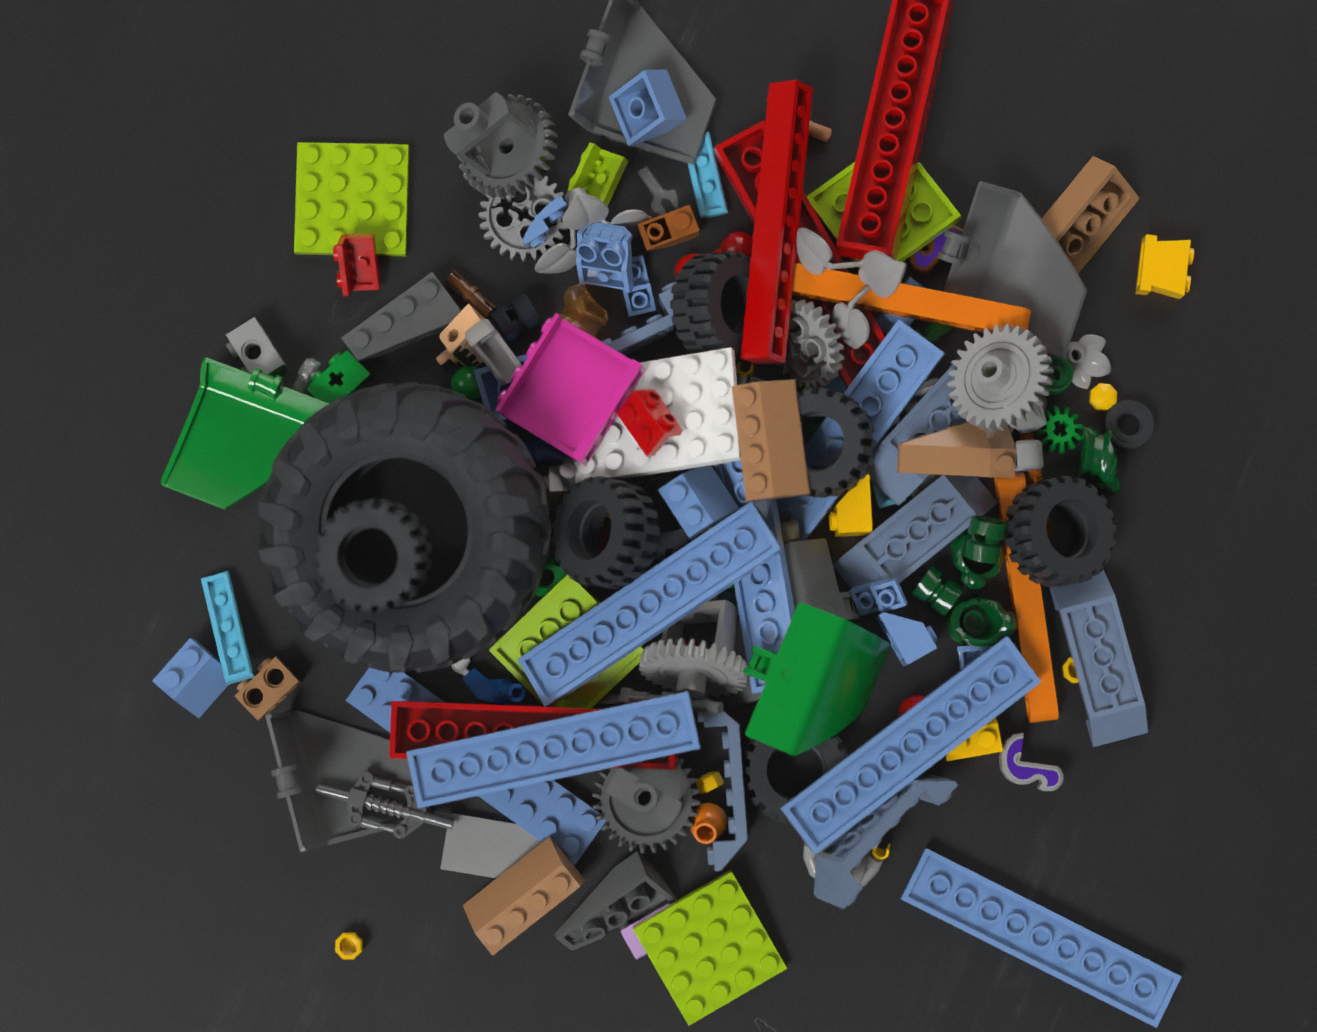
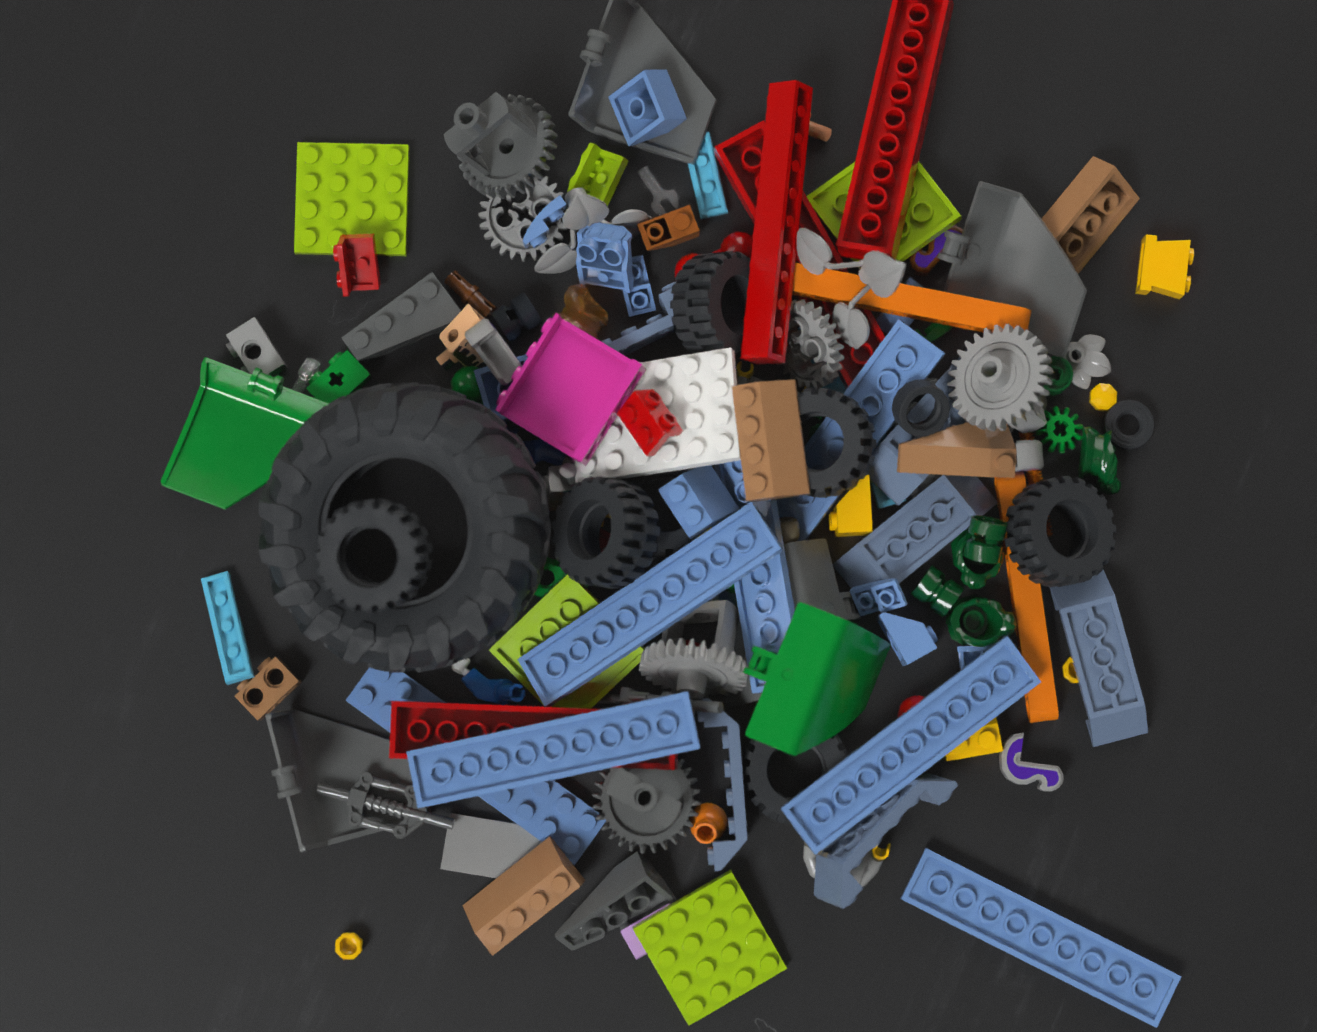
(193, 678): medium blue slope -> none
(709, 781): yellow tile -> none
(931, 423): none -> black tyre

